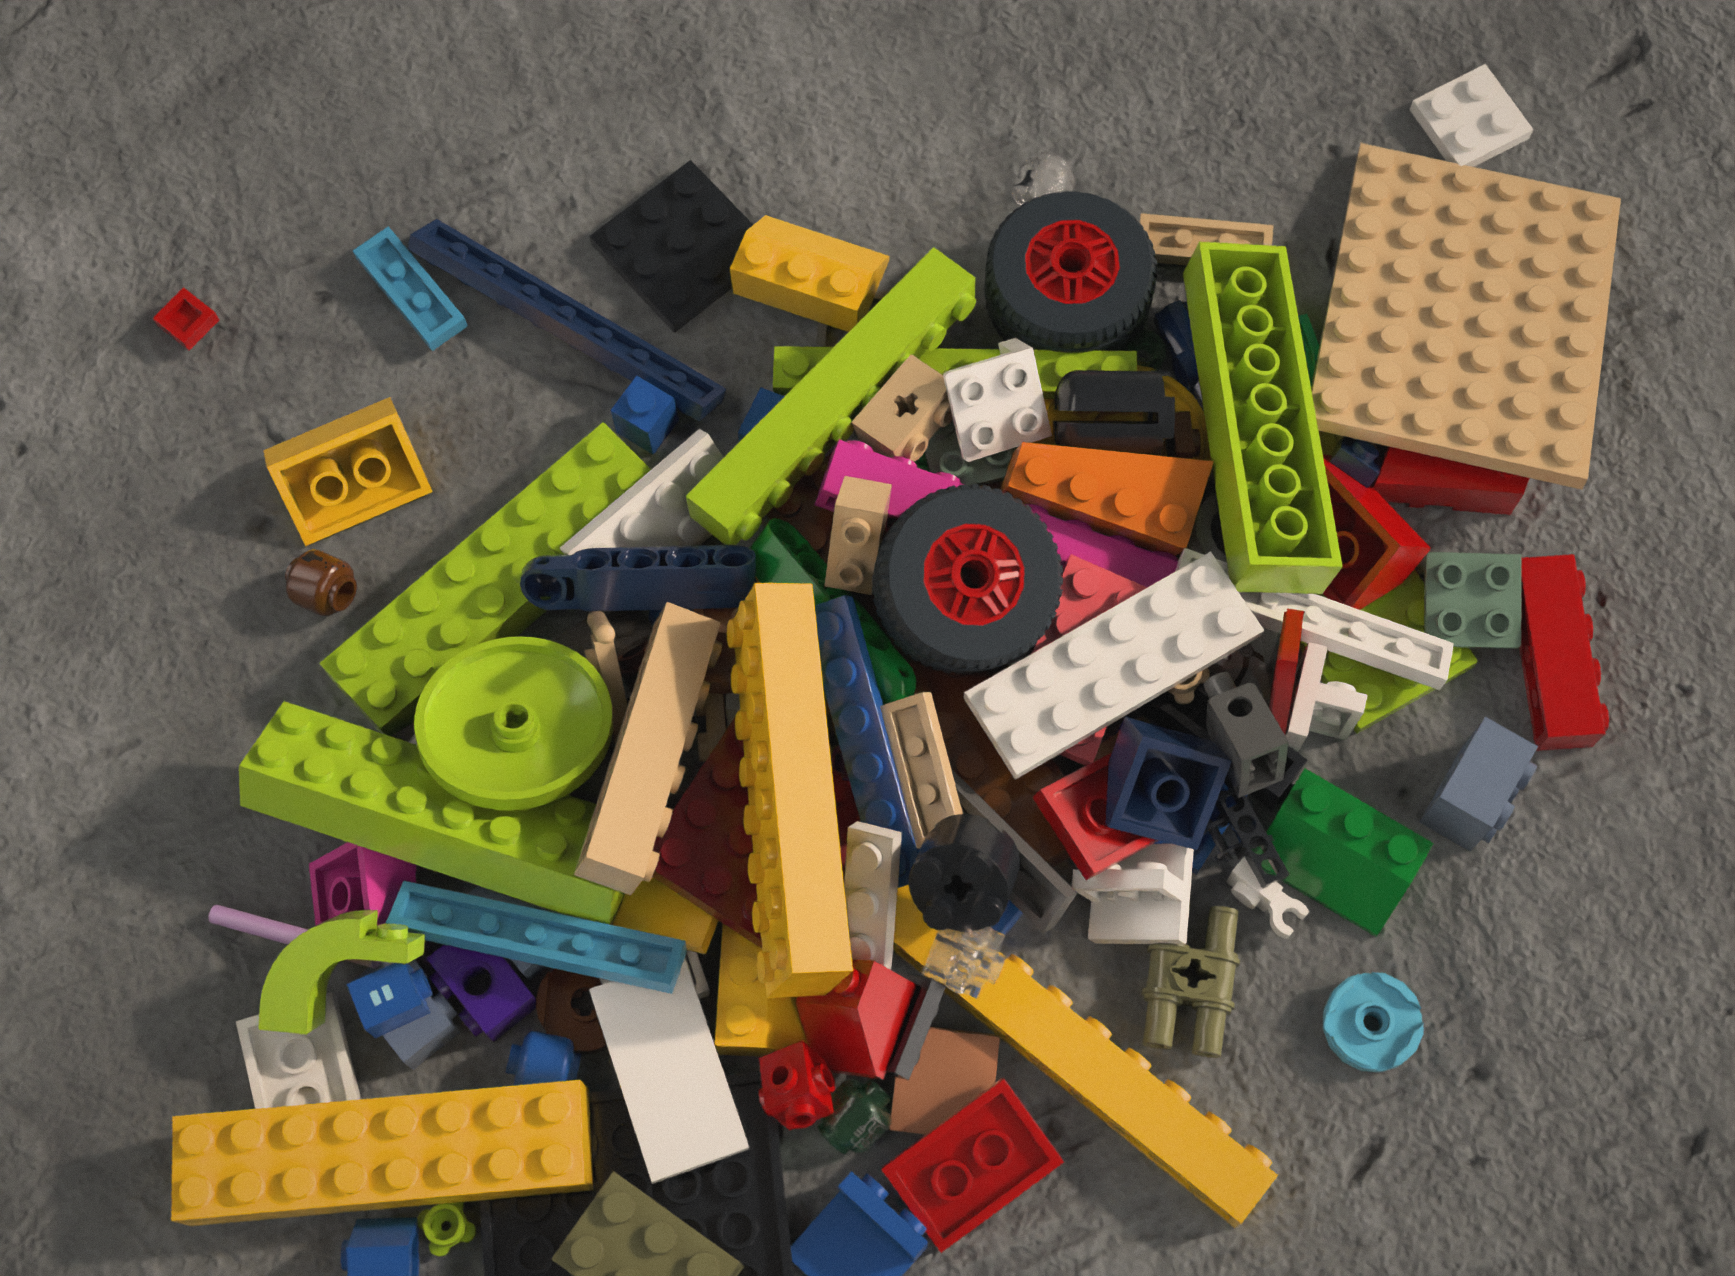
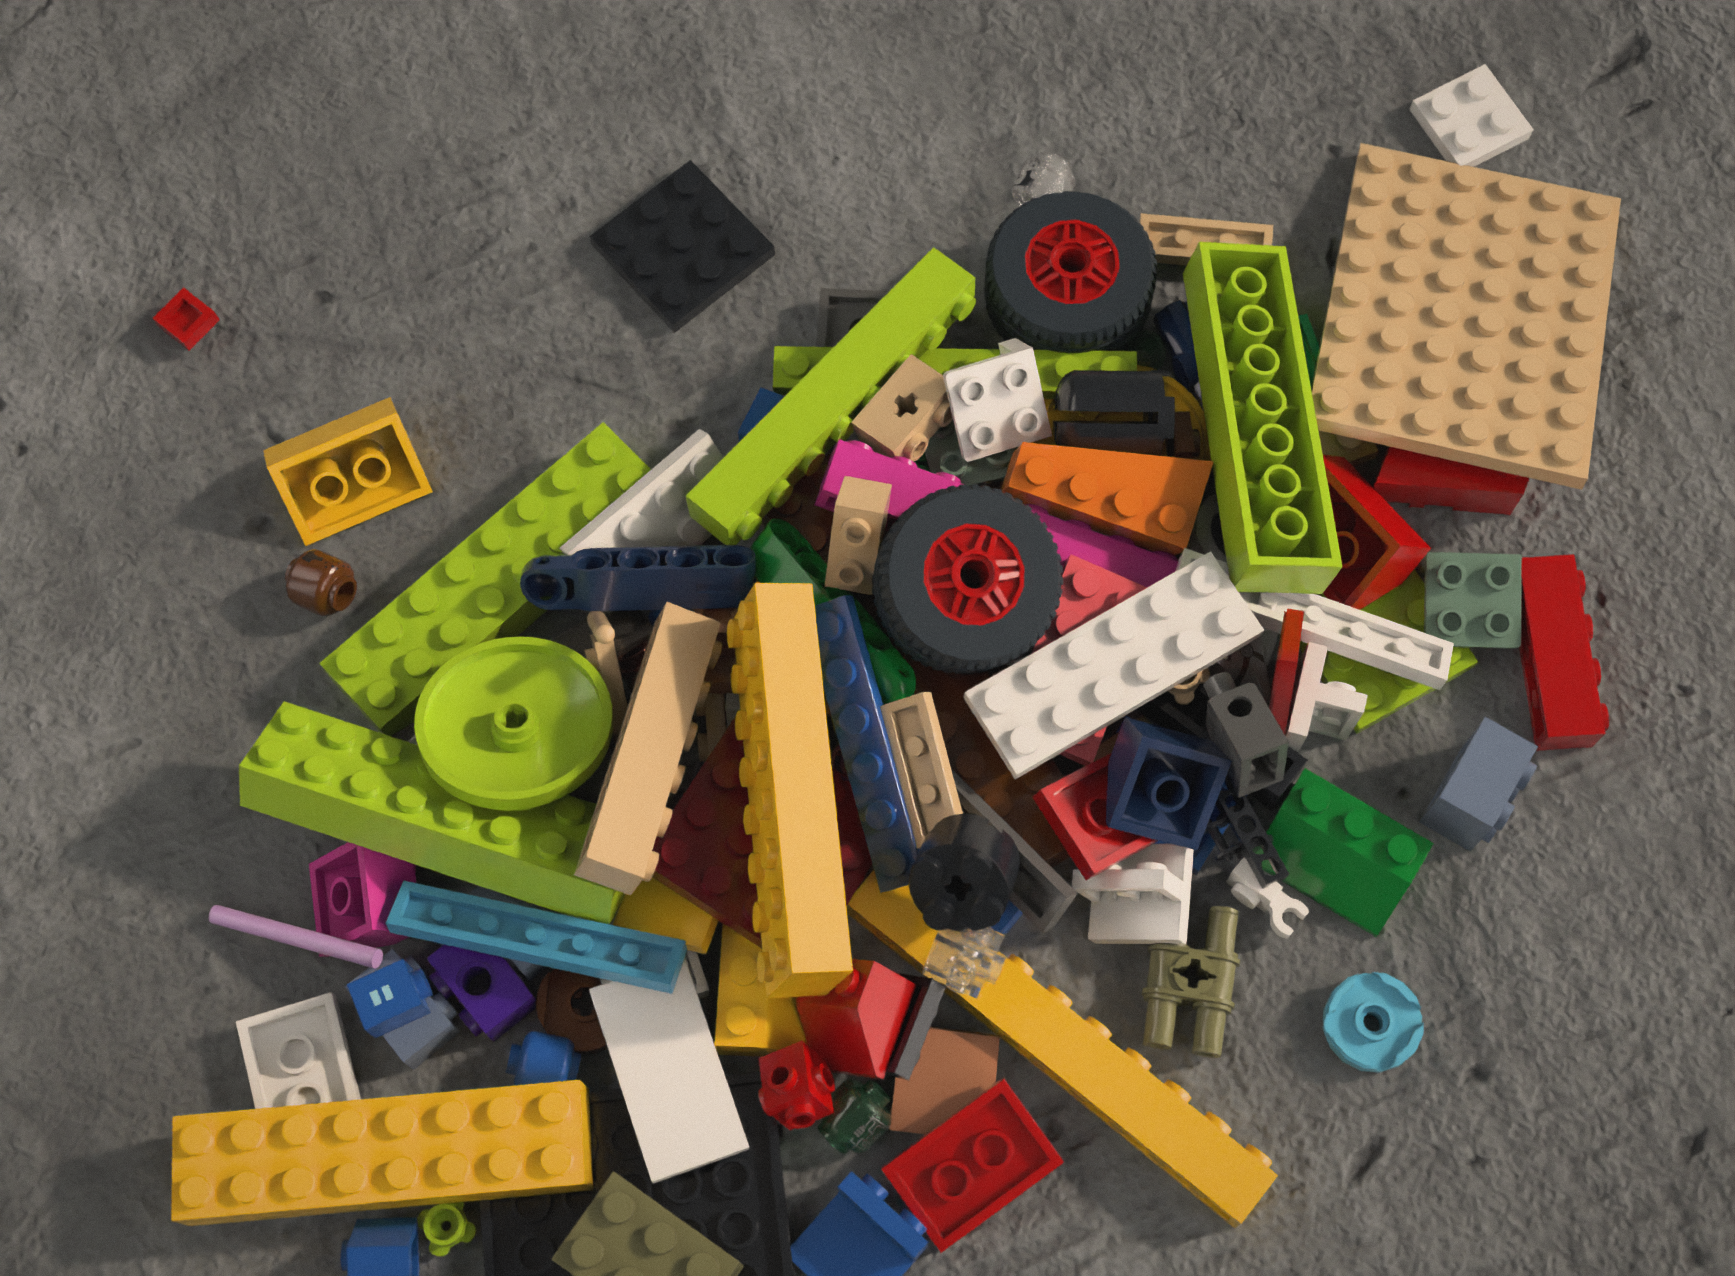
(299, 977): lime arch -> none
(410, 288): dark azure plate -> none
(565, 317): dark blue plate -> none
(644, 415): blue brick -> none
(807, 273): yellow slope -> none
(872, 890): white plate -> none
(1357, 459): dark blue plate -> none

